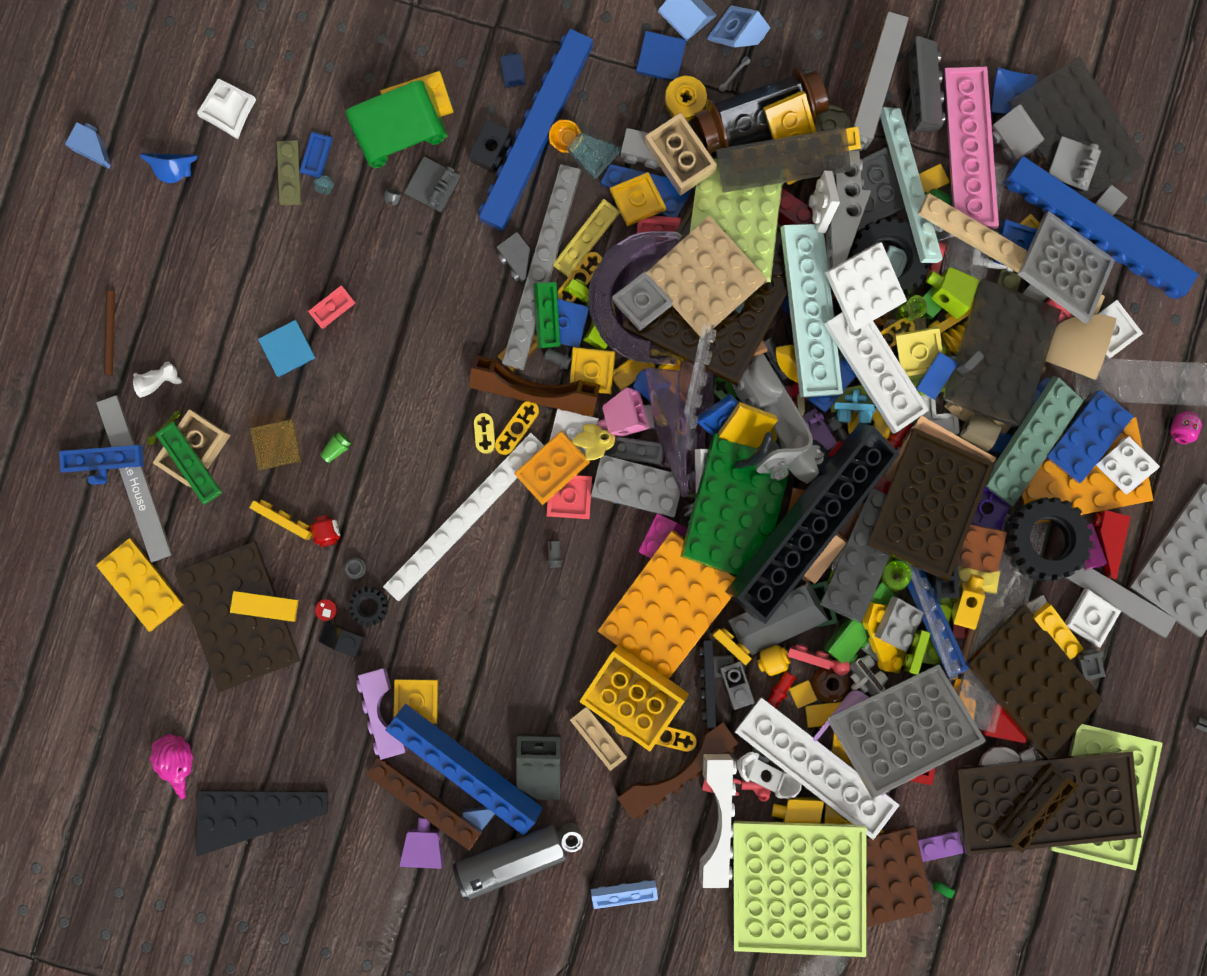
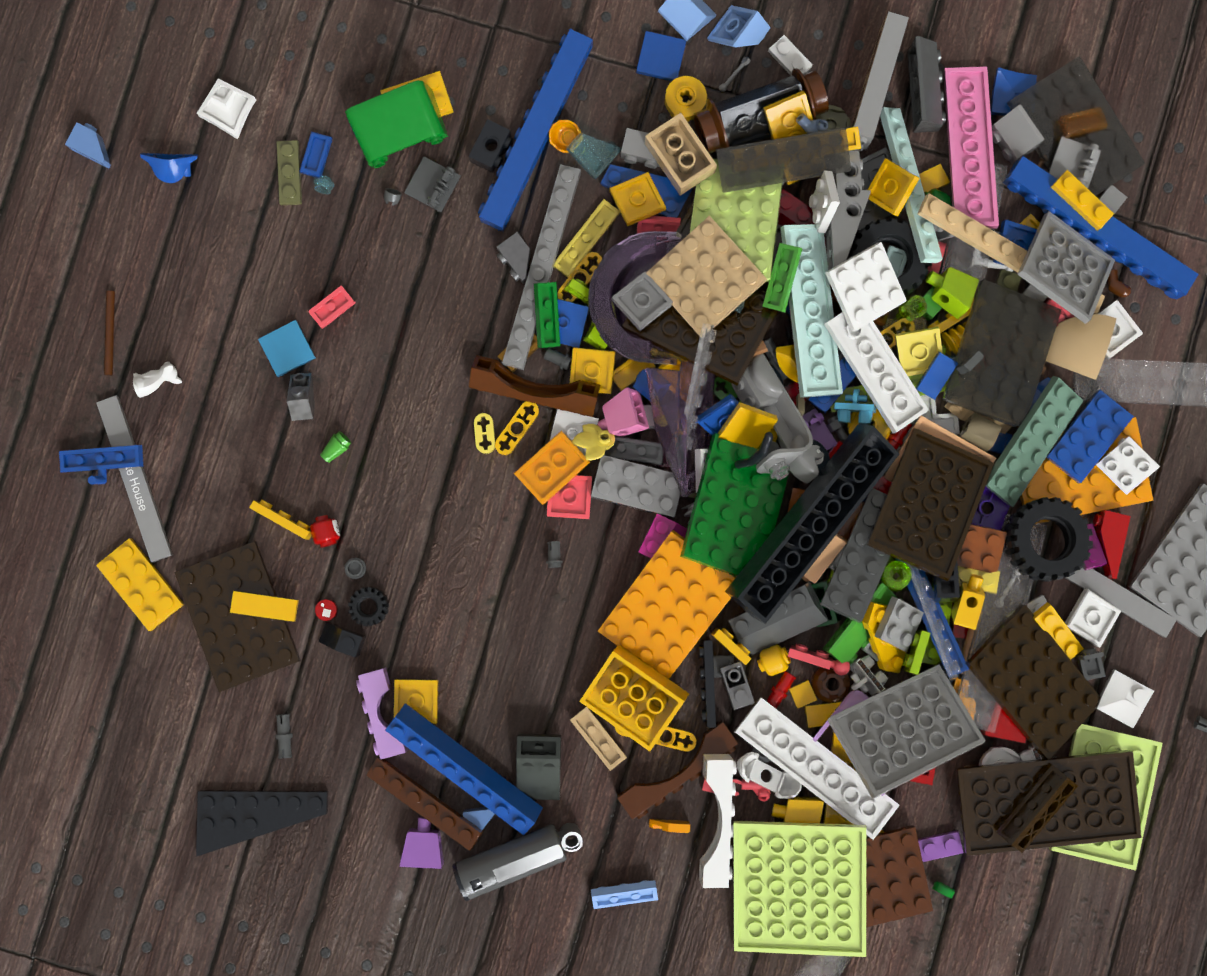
(151, 440): clear neon green hinge -> none
(172, 761): dark pink hair -> none
(189, 463): green tile -> none
(203, 437): tan brick -> none
(275, 445): clear yellow plate -> none
(284, 736): none -> dark grey pin
(301, 396): none -> flat silver slope
(461, 519): white plate -> none
(512, 70): dark blue brick -> none
(670, 825): none -> light orange tile
(782, 277): none -> bright green plate
(789, 56): none -> white plate
(811, 125): none -> sand blue arm
(892, 187): none -> yellow plate
(1082, 200): none -> yellow plate
(1083, 122): none -> clear orange tile
(1117, 287): none -> reddish brown arm
(1124, 698): none -> white plate
(1186, 427): dark pink head -> none

